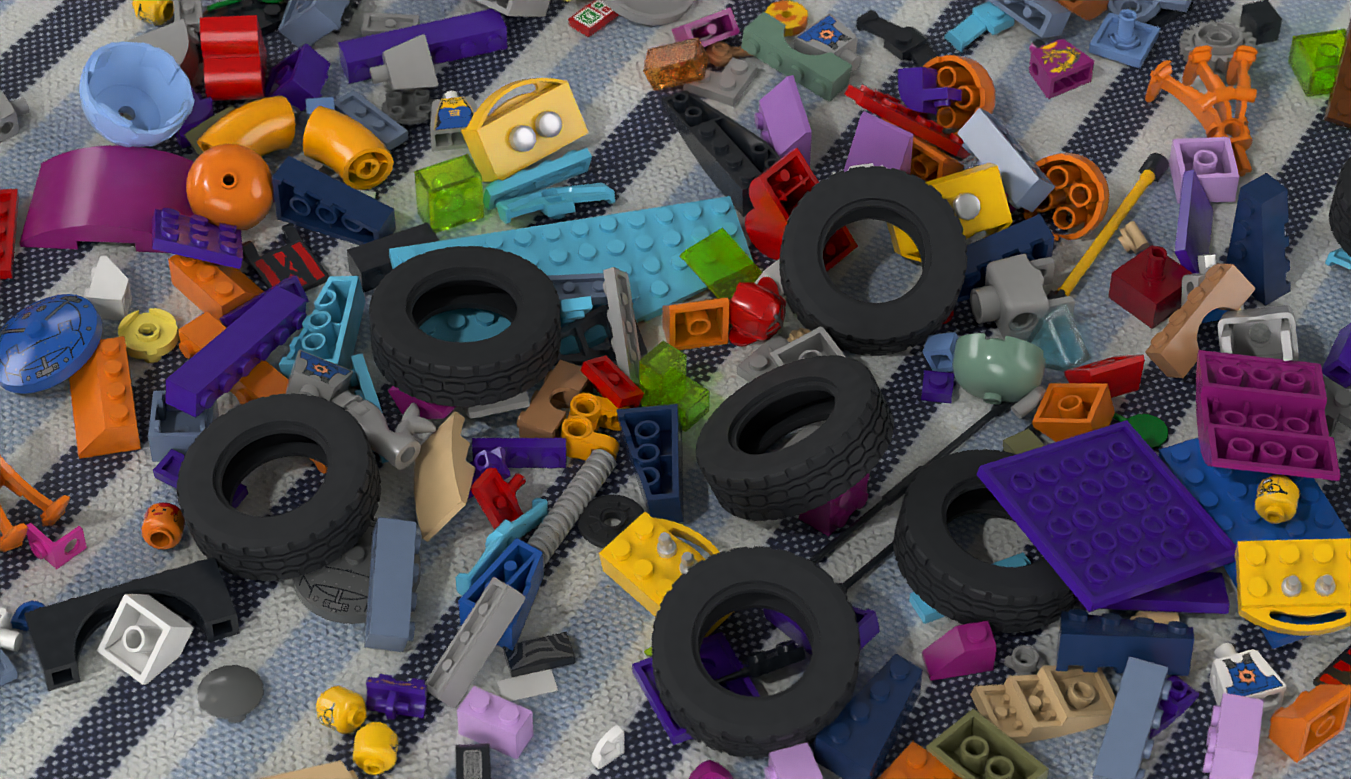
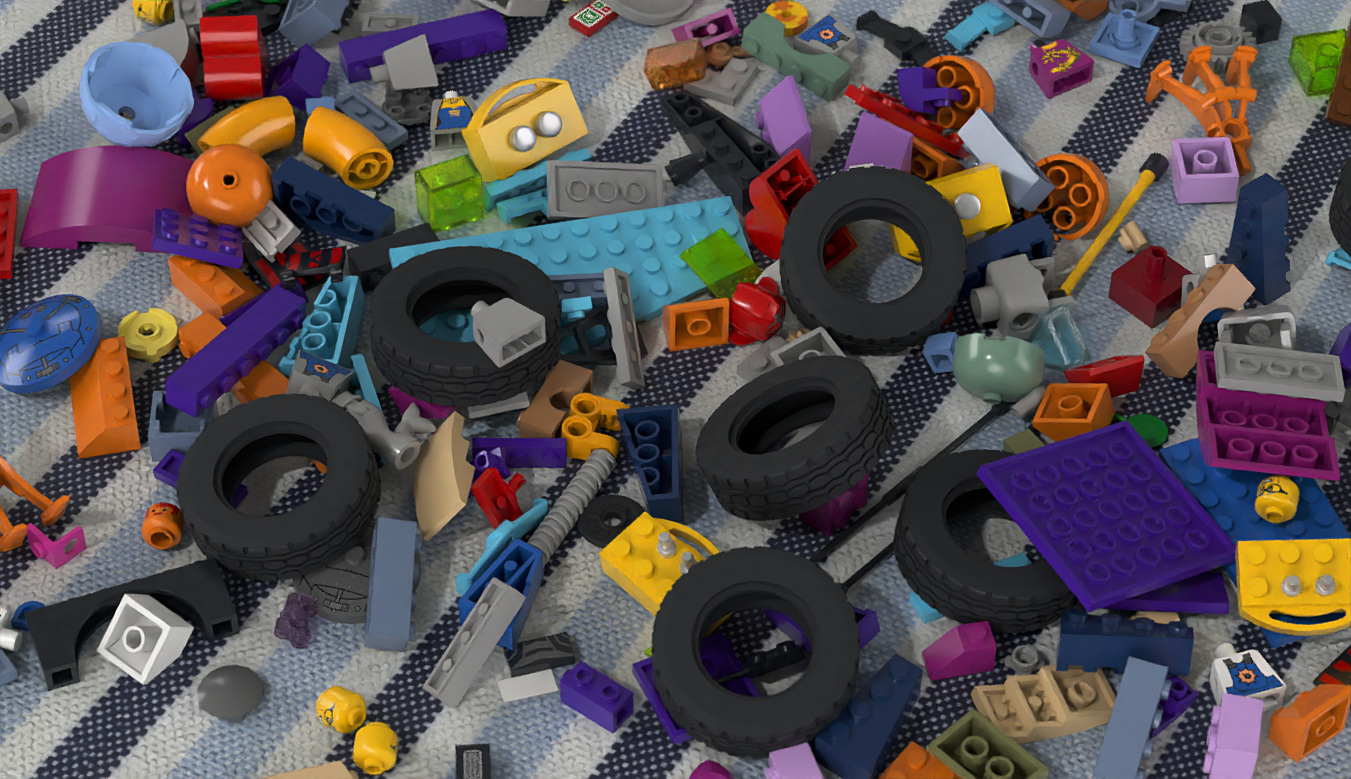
(109, 290): white slope -> none
(271, 231): none -> light grey plate
(294, 619): none -> clear purple plate
(314, 262): none -> black flag
(396, 697): dark purple hips -> none
(495, 721): lavender brick -> none
(507, 329): none -> light grey torso
(596, 696): none -> dark purple brick
(601, 188): none -> light grey plate
(608, 747): white tile -> none
(612, 382): red panel -> none
(665, 383): clear neon green brick -> none
(684, 168): none -> black cone
(937, 386): dark purple plate -> none
(1194, 223): dark purple tile -> none
(1278, 372): none -> light grey plate

